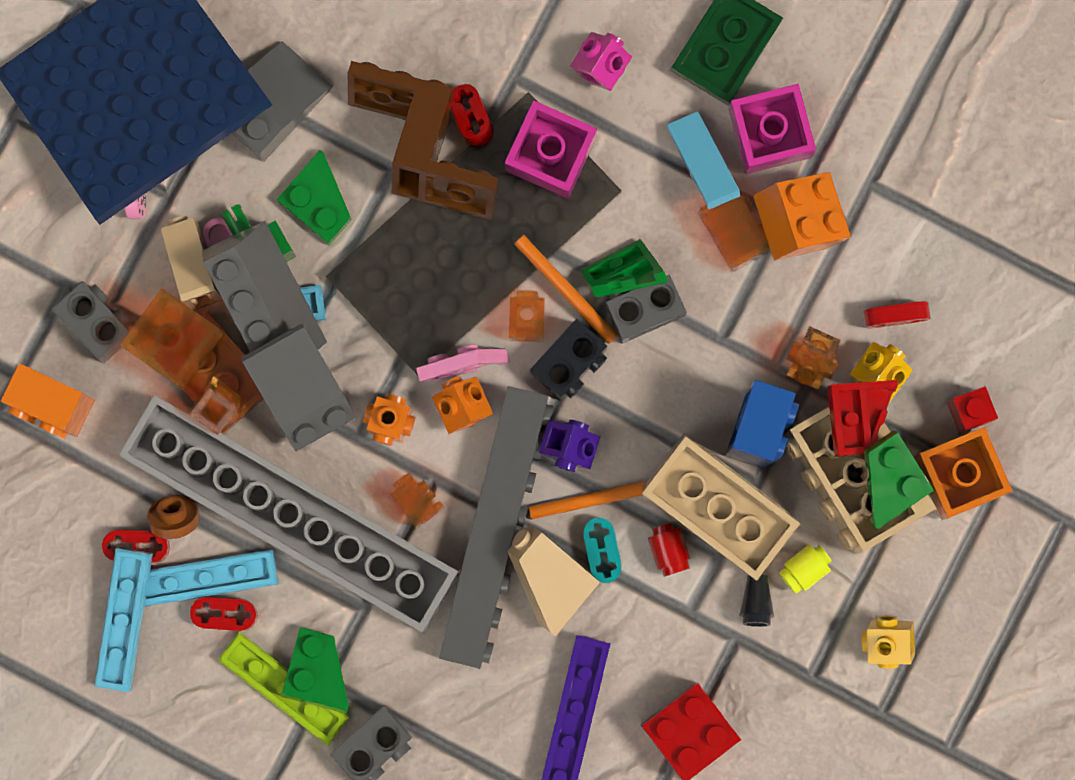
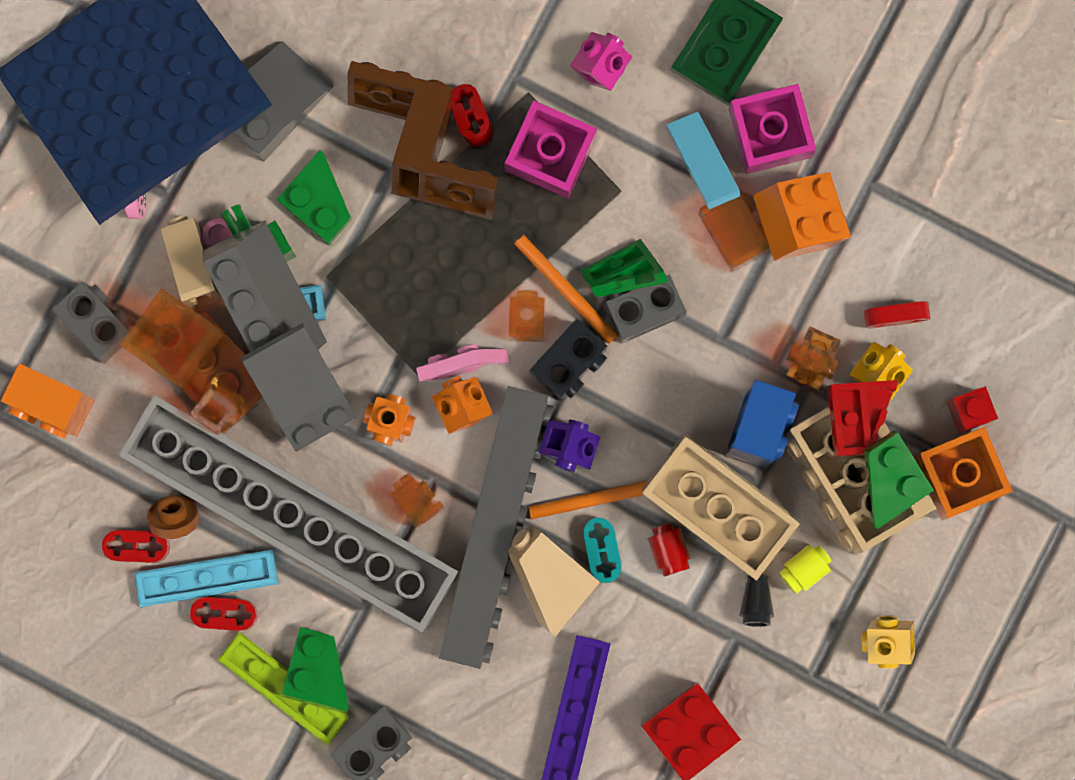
(123, 619): medium azure tile -> none

